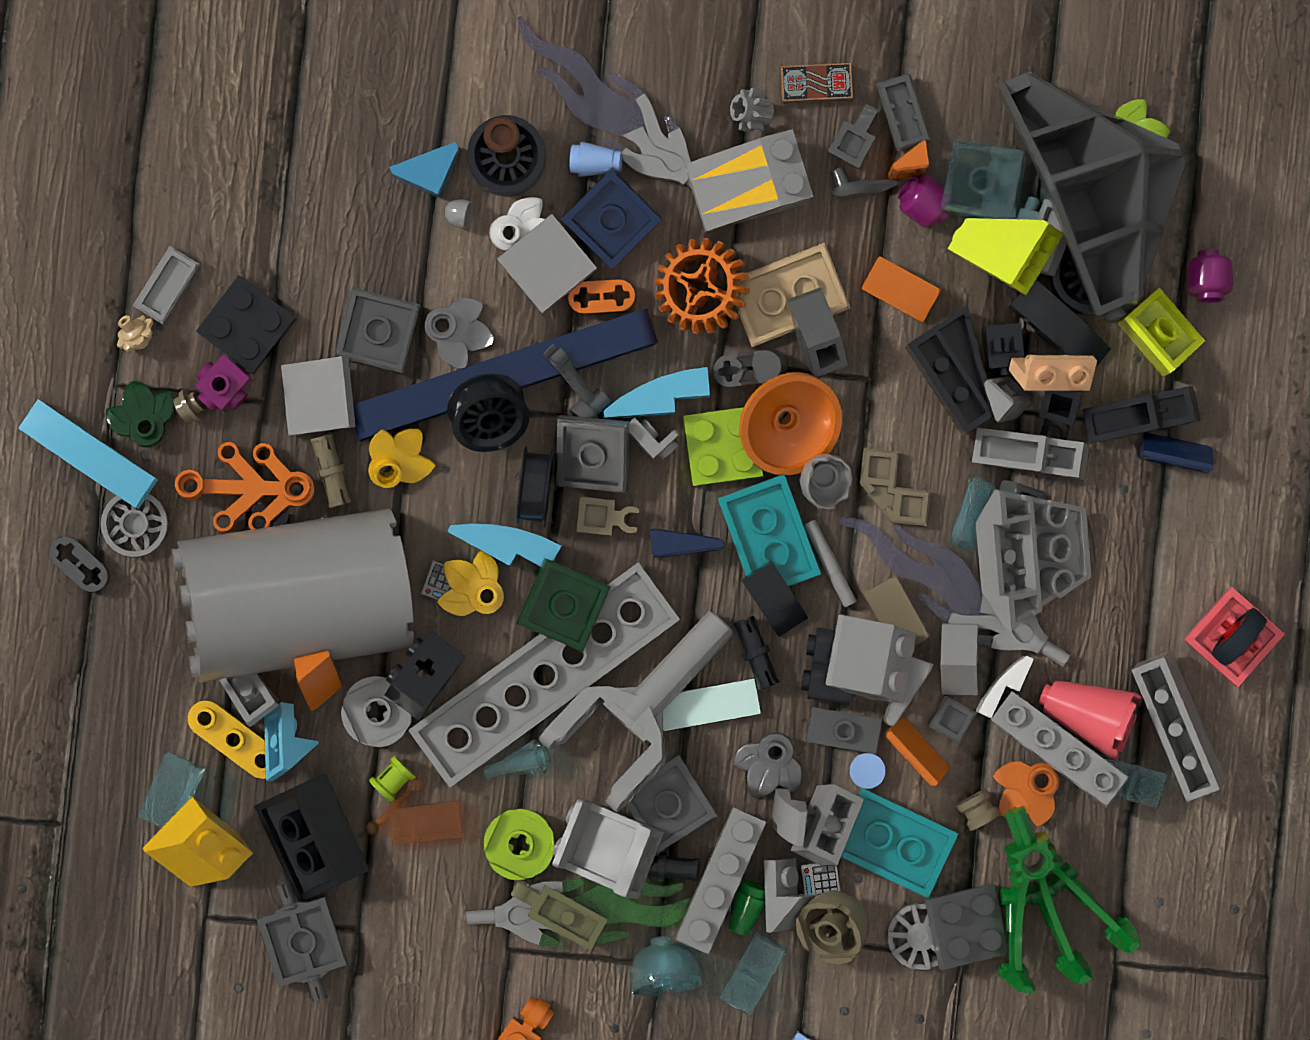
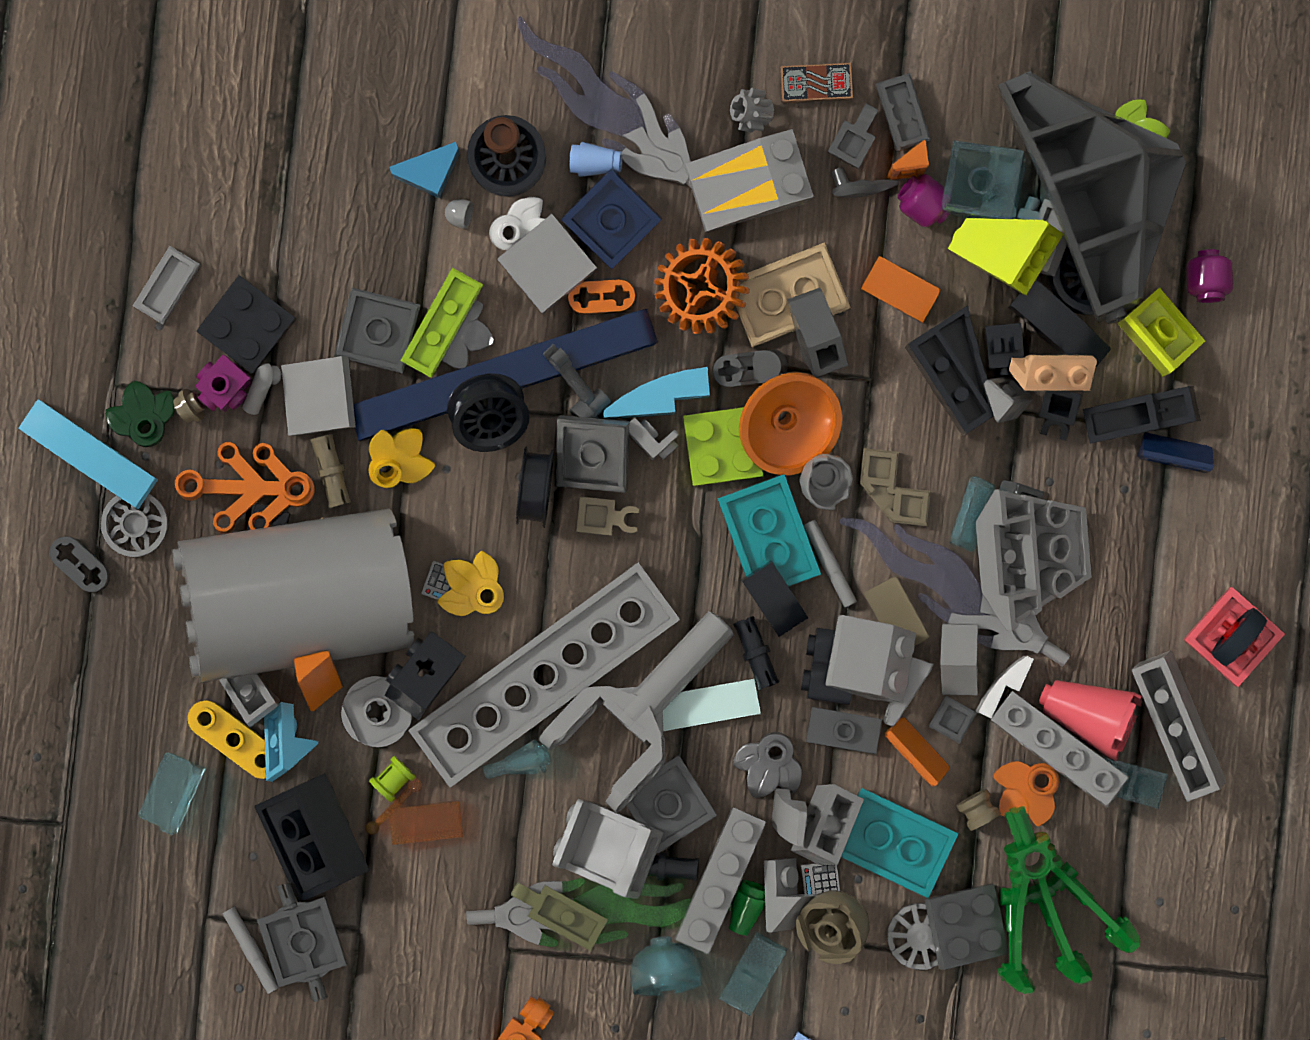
(134, 333): tan plant -> none
(198, 846): yellow slope -> none
(251, 950): none -> light grey piece
(264, 377): none -> light grey arm
(442, 323): none -> lime tile
(507, 542): medium azure slope -> none
(526, 863): lime plate -> none
(563, 604): dark green plate -> none
(672, 543): dark blue slope -> none
(867, 770): light blue tile -> none
(1031, 453): light grey slope -> none

